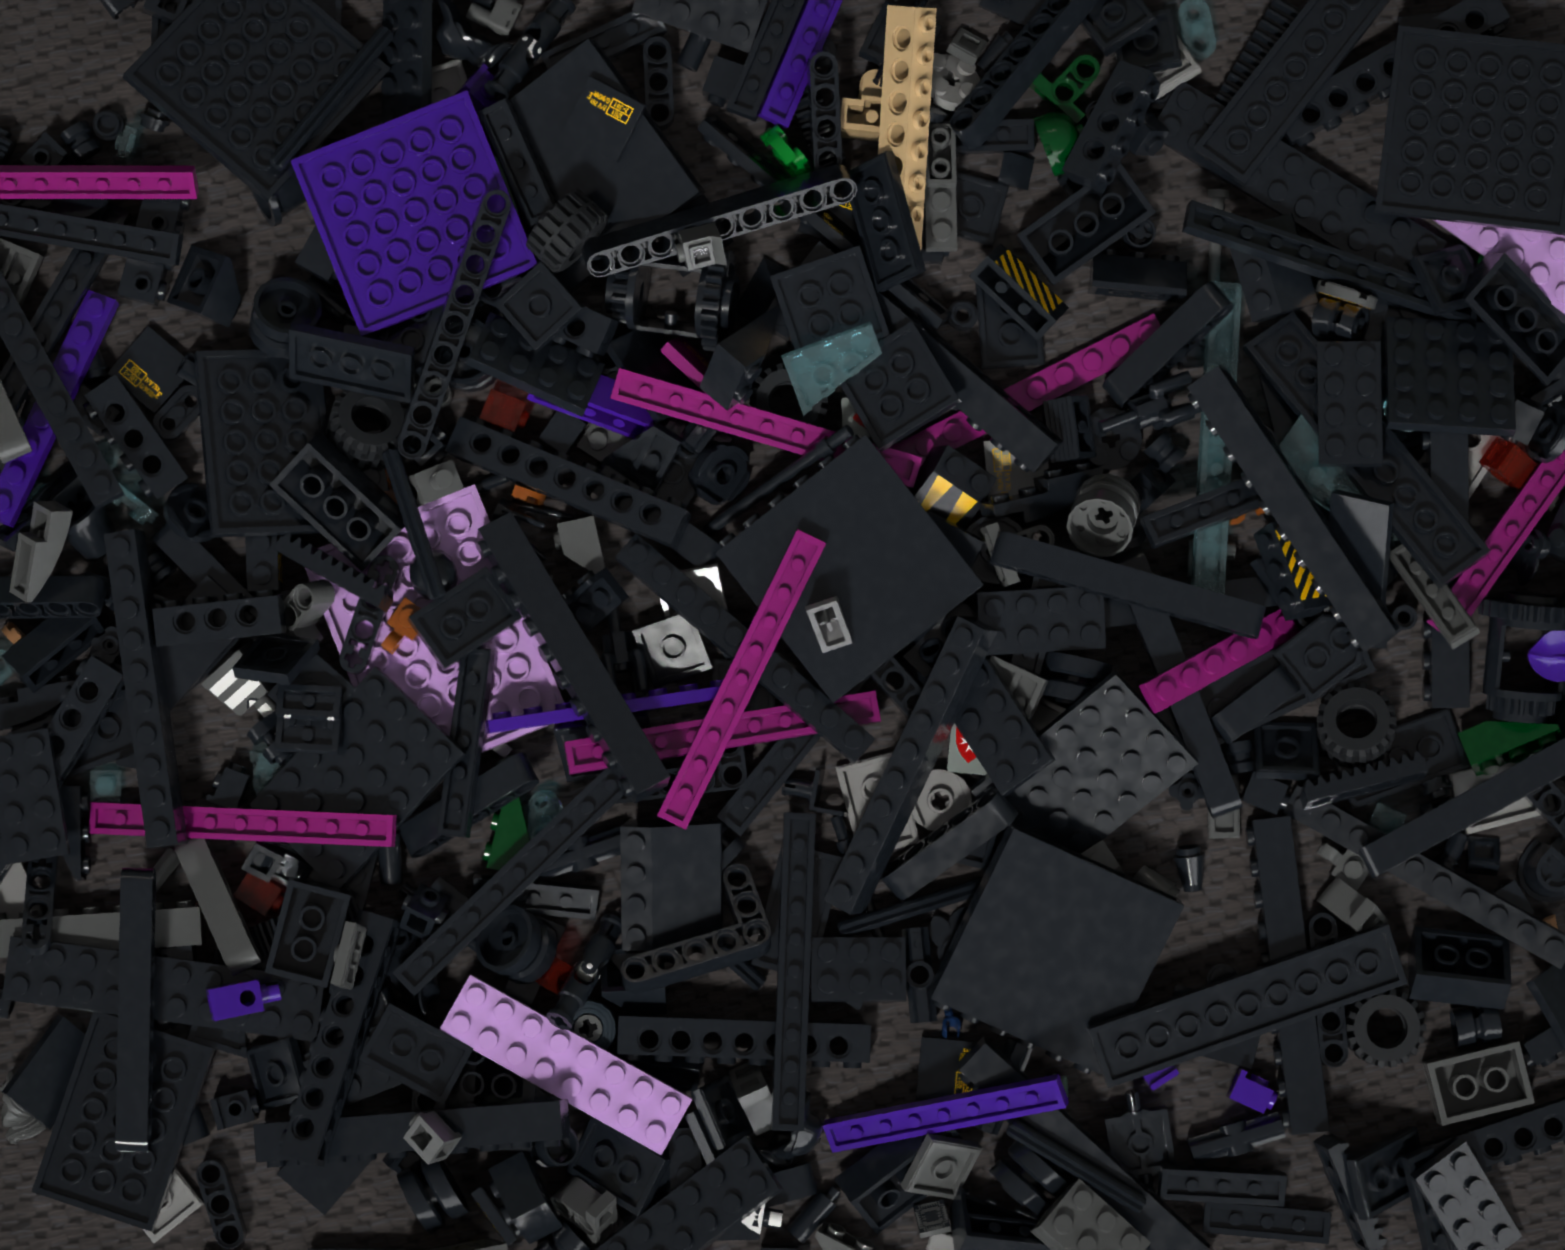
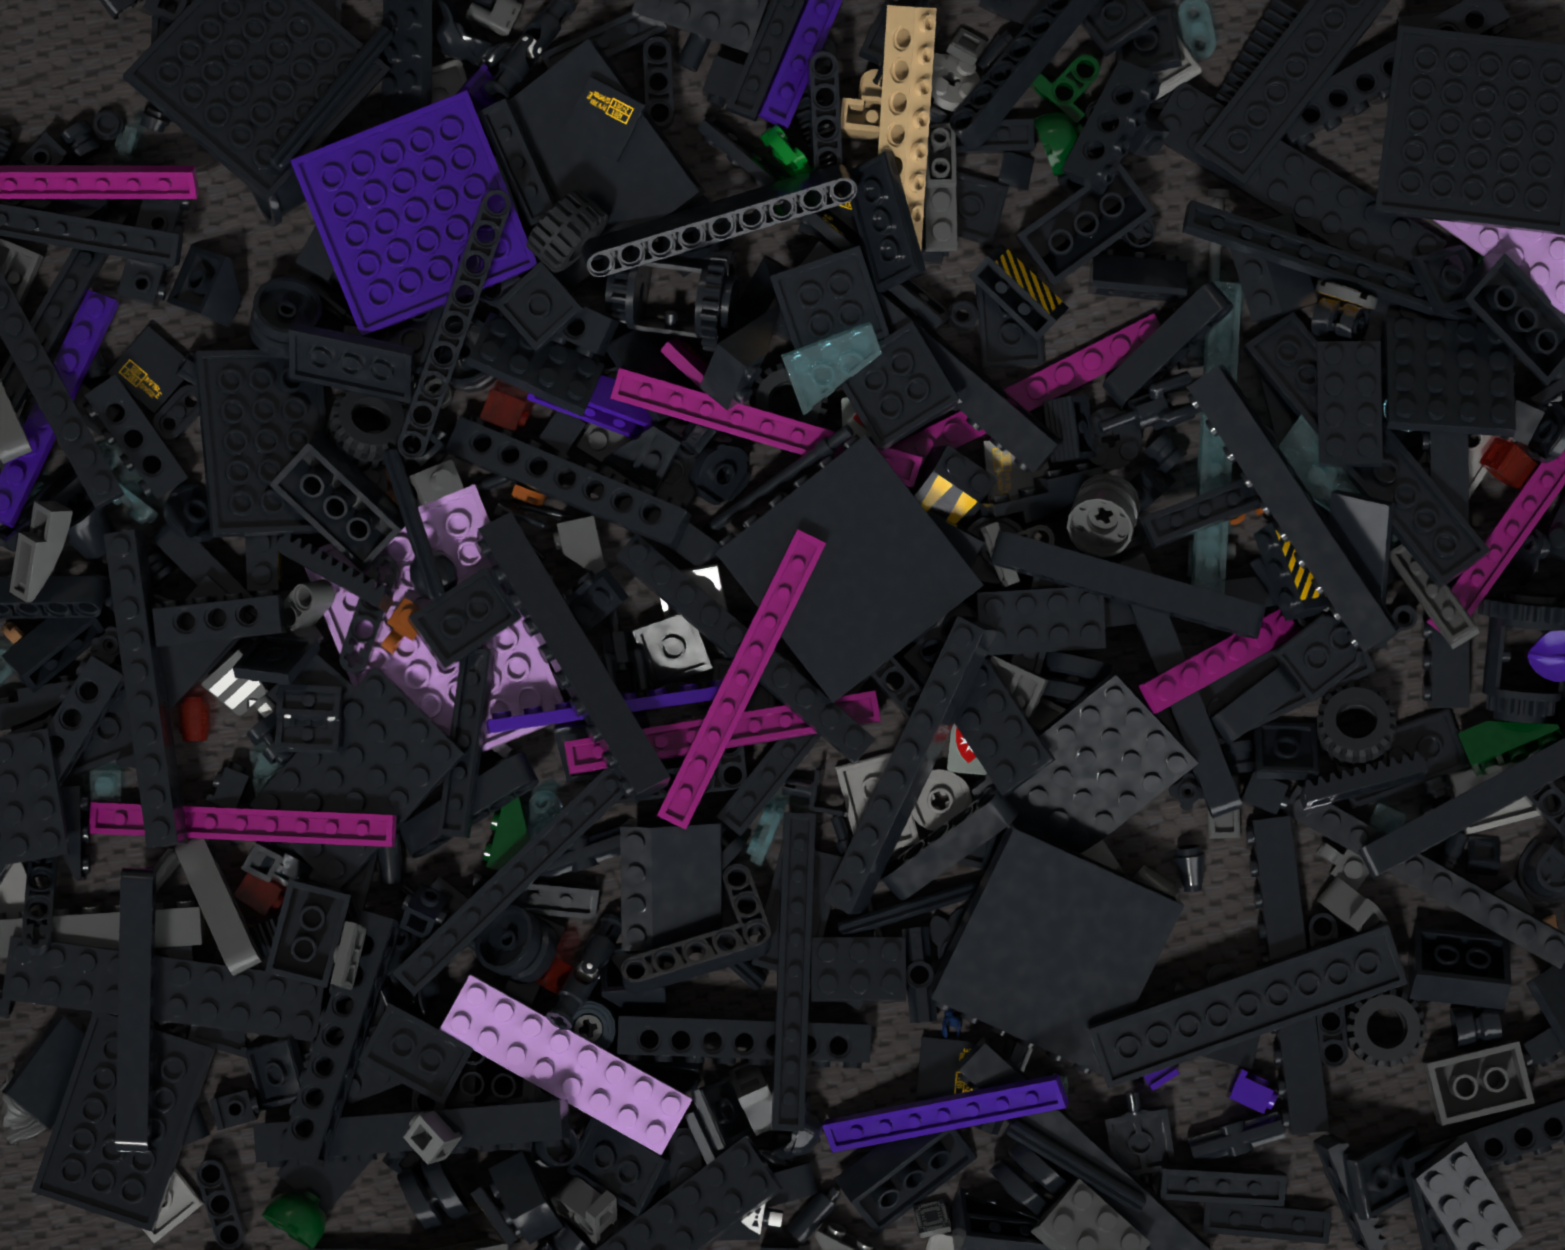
(194, 719): none -> clear red brick
(225, 999): dark purple torso -> none
(297, 1216): none -> dark green cylinder
(700, 246): dark grey window -> none
(760, 846): none -> clear light blue plate
(829, 624): flat silver slope -> none
(941, 1166): dark grey tile -> none

